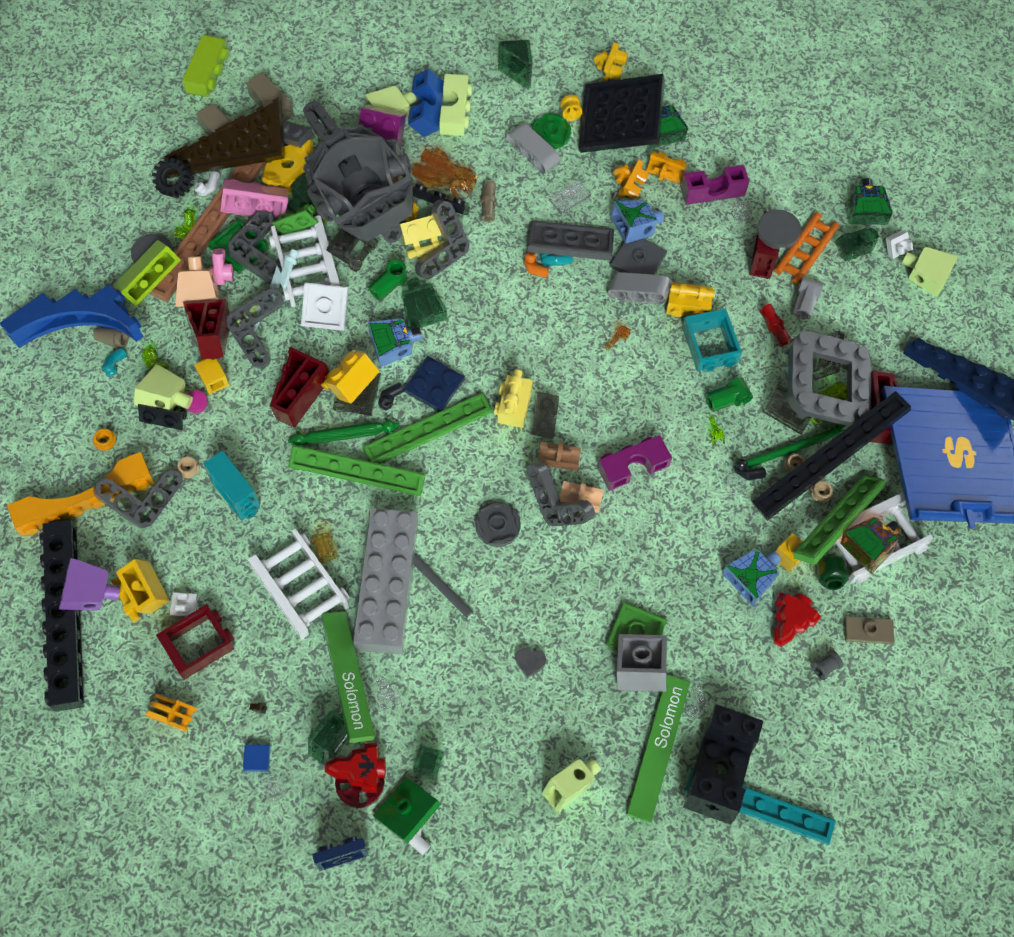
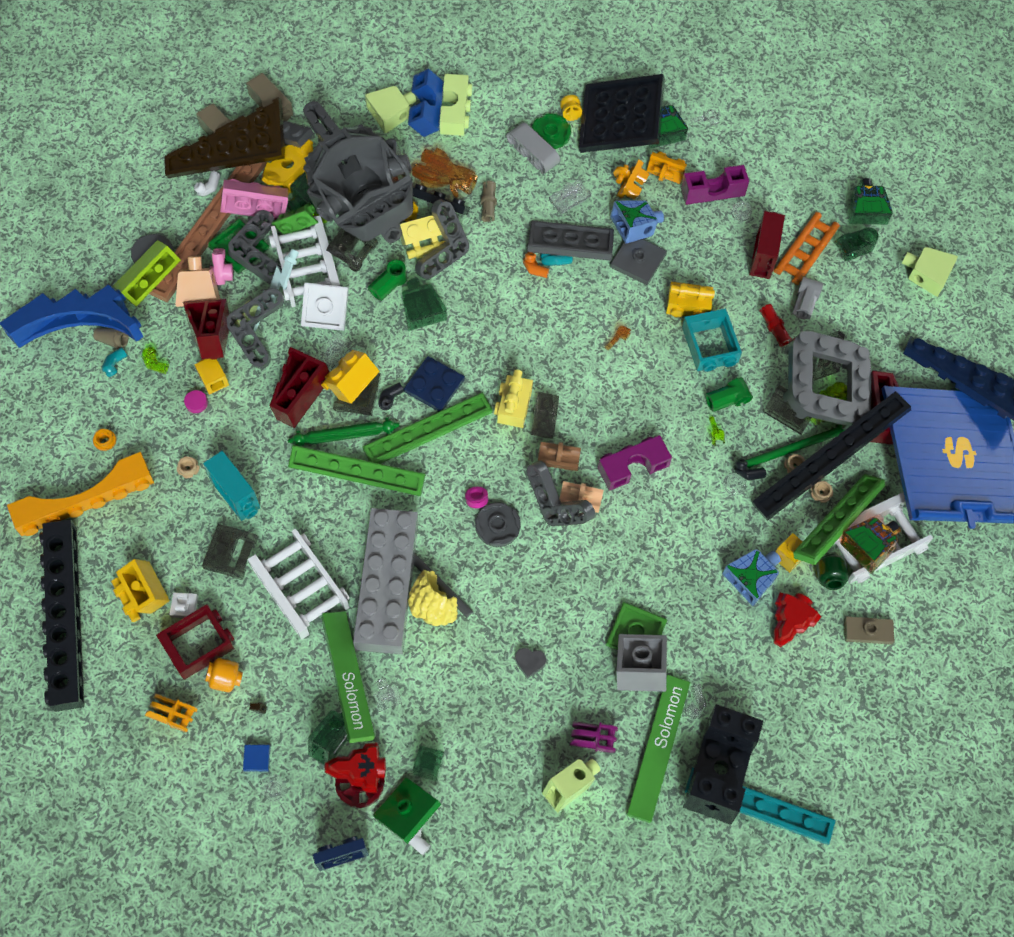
(86, 587): medium lavender torso -> none
(136, 505): dark grey beam -> none
(161, 416): black hinge -> none
(162, 173): black tyre -> none
(162, 390): yellowish green torso -> none
(189, 222): clear neon green arm -> none
(205, 66): lime brick -> none
(223, 547): none -> clear smoke plate
(223, 675): none -> light orange head
(324, 547): clear yellow bush -> none
(334, 350): none -> clear tile
(384, 122): magenta brick -> none
(392, 339): torso -> none
(429, 602): none -> light yellow hair
(476, 497): none -> dark pink tile
(516, 61): clear green slope -> none
(586, 733): none -> magenta arm
(607, 62): yellow hips -> none
(640, 288): light grey beam -> none
(779, 229): dark grey tile -> none
(827, 664): dark grey bush -> none
(898, 244): white tile -> none

